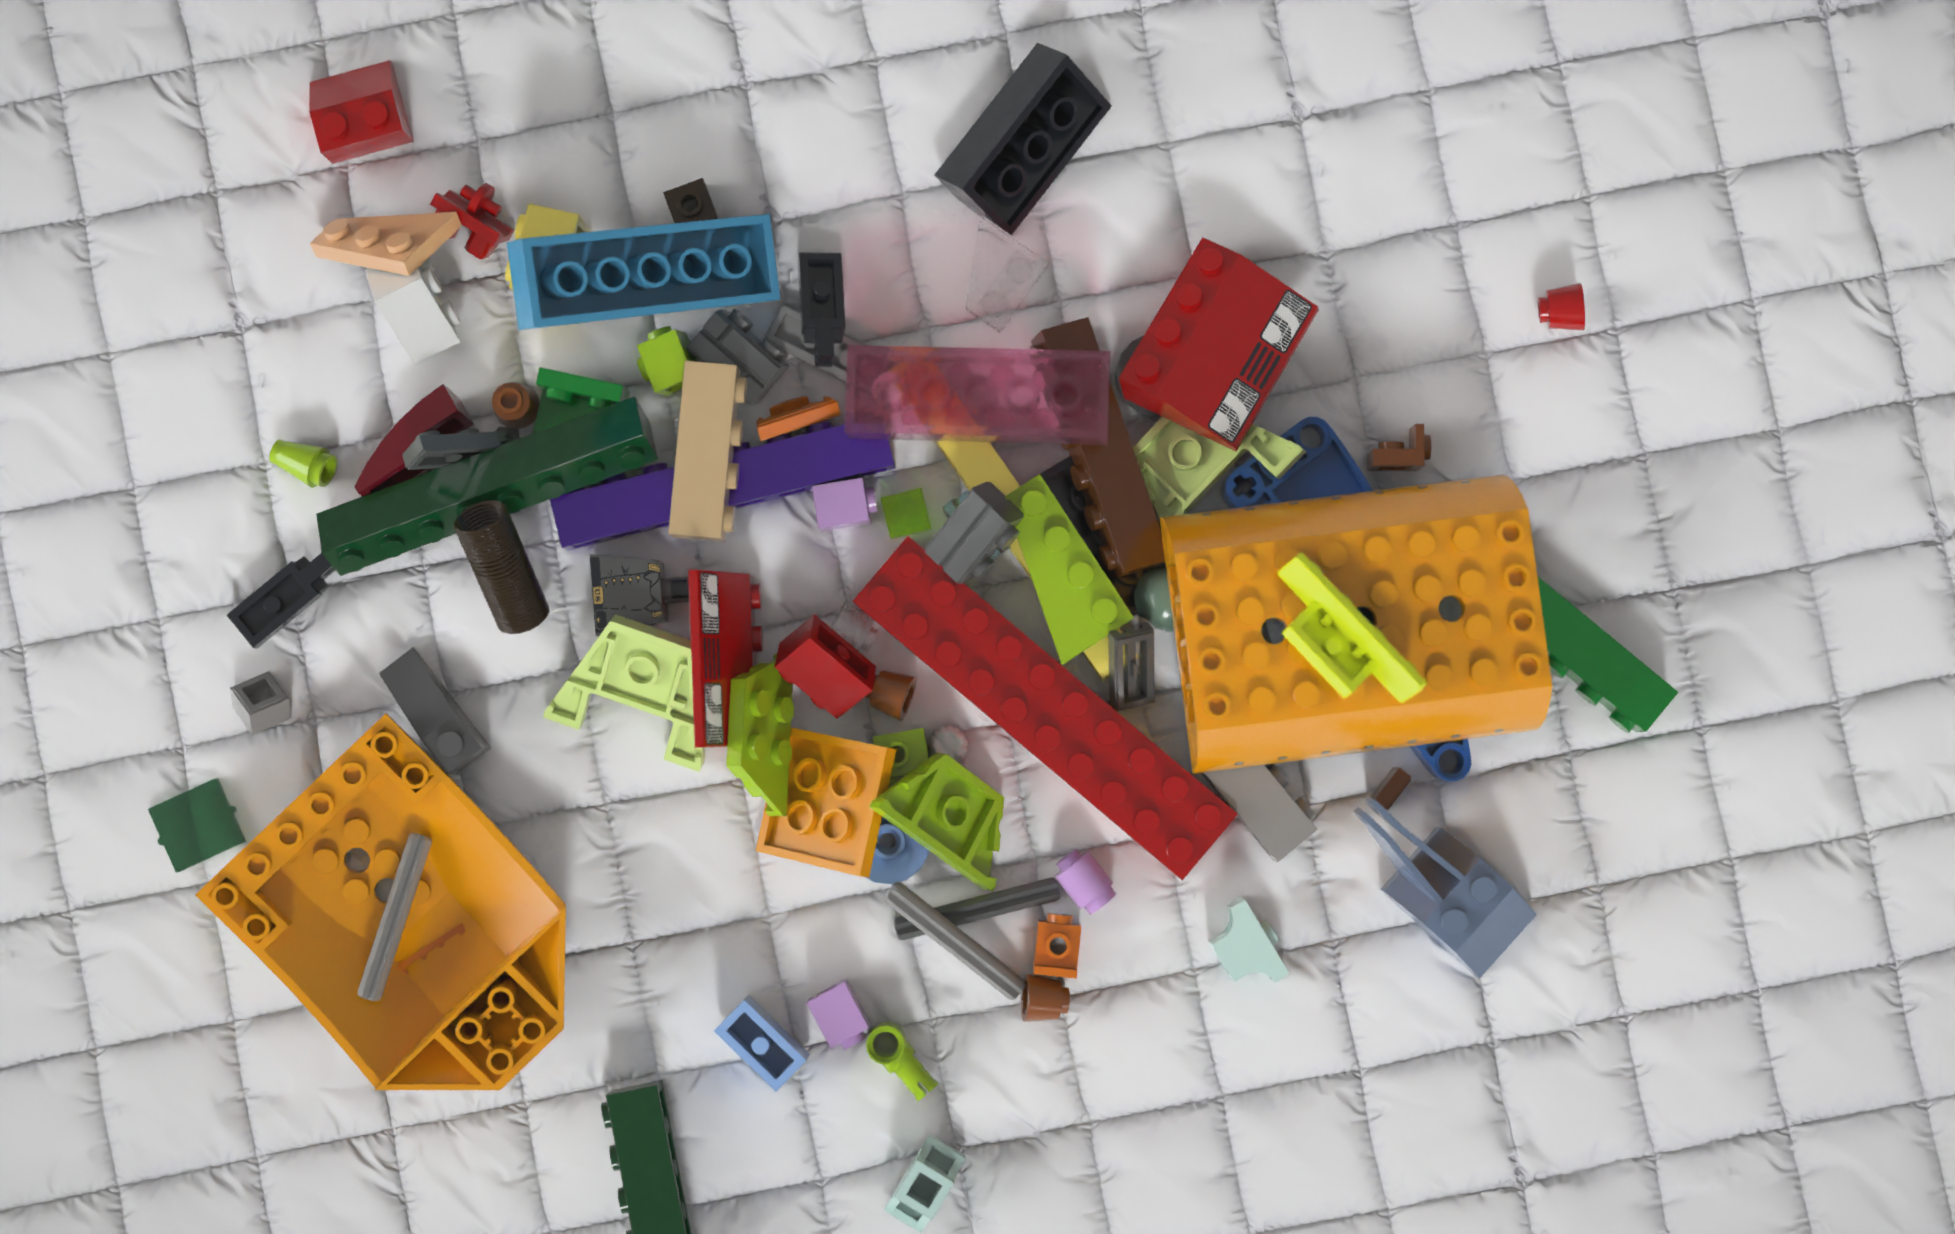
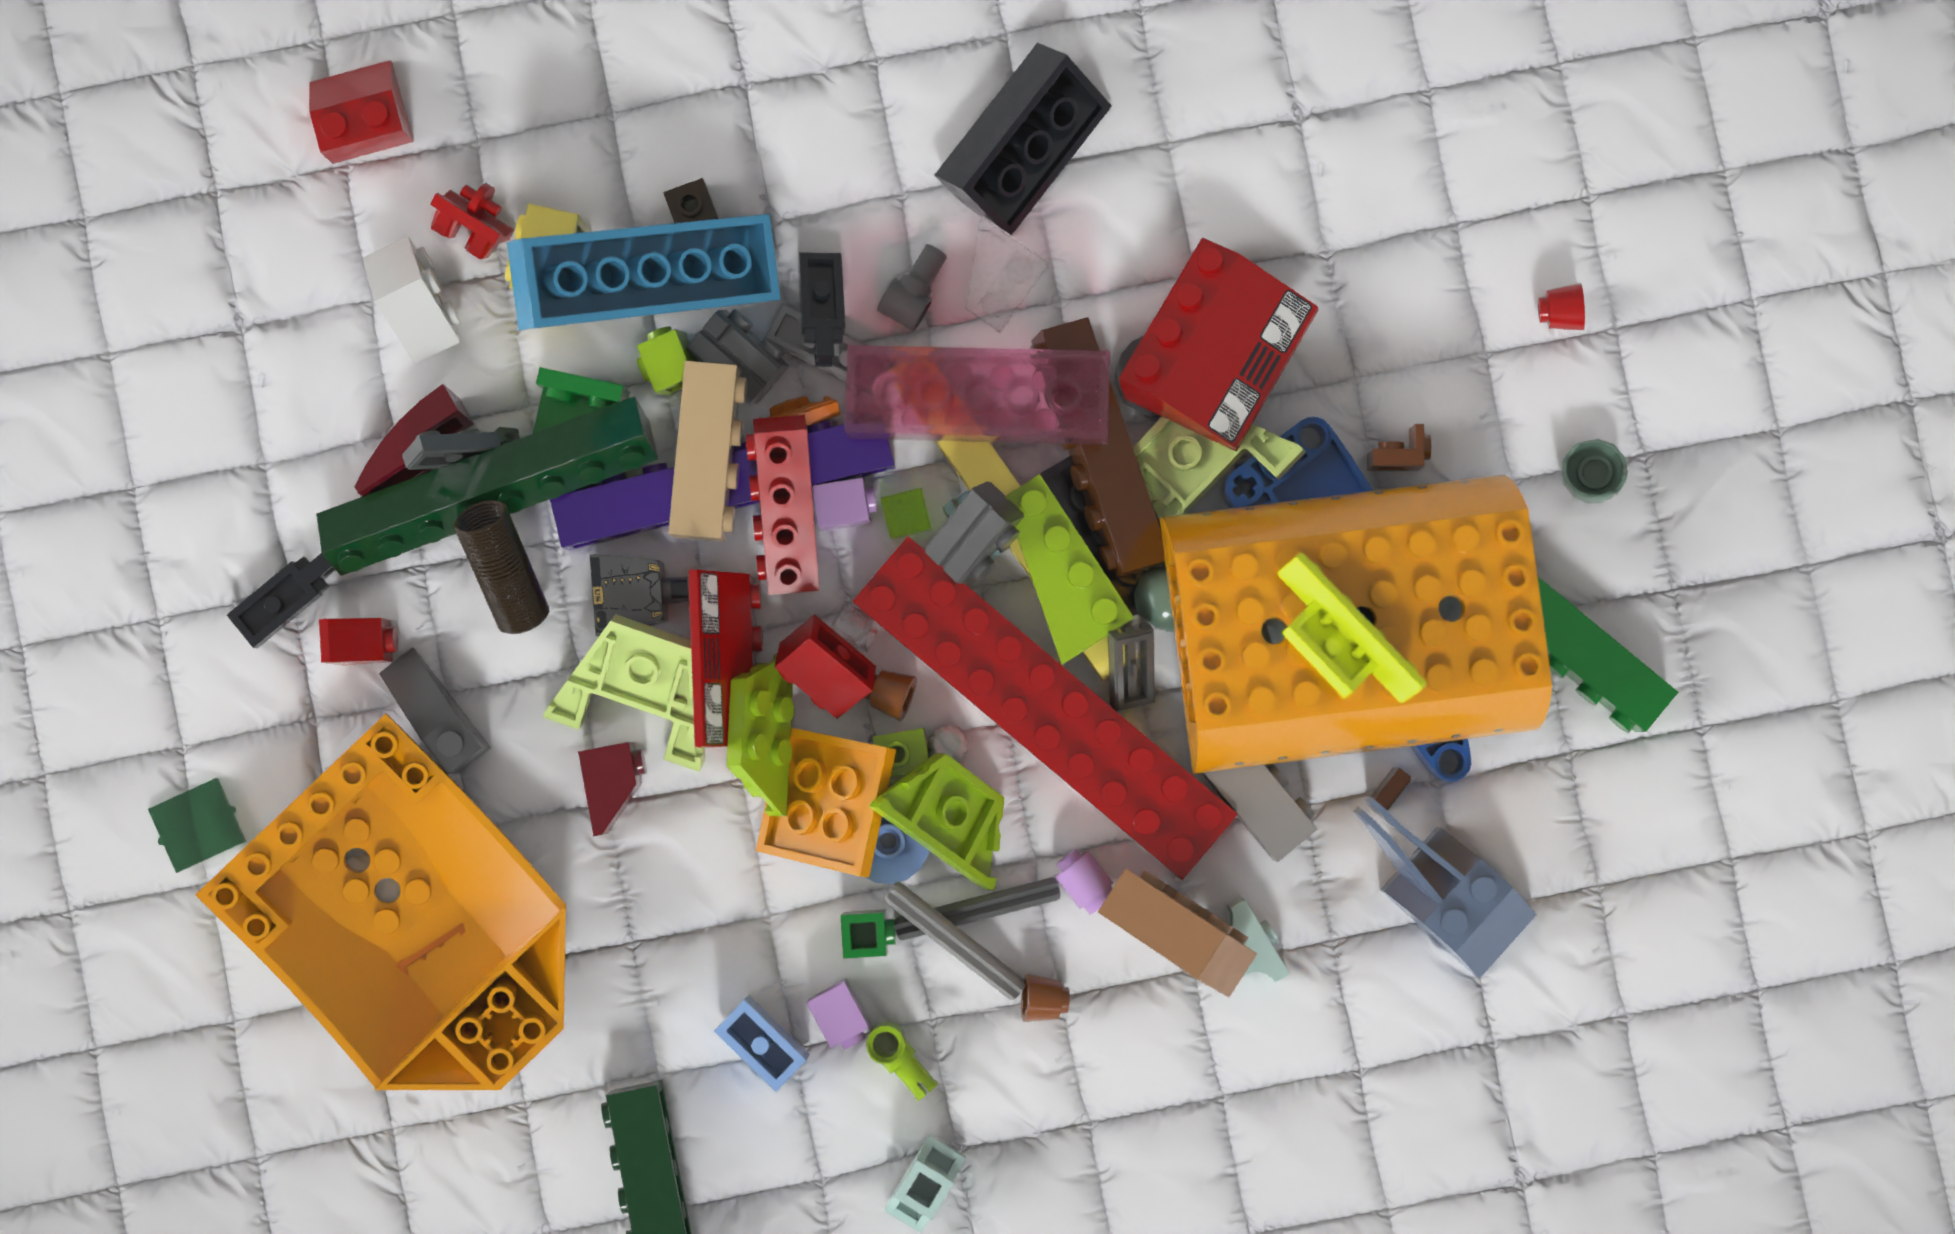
(260, 703): light grey slope -> none
(305, 462): lime cone -> none
(357, 641): none -> red slope
(386, 242): light nougat wing -> none
(394, 917): light grey axle -> none
(515, 405): dark orange hat -> none
(610, 781): none -> dark red slope
(785, 504): none -> brick
(866, 933): none -> green brick
(909, 298): none -> dark grey pin
(1052, 963): orange brick -> none
(1179, 930): none -> medium nougat brick
(1594, 471): none -> sand green hair

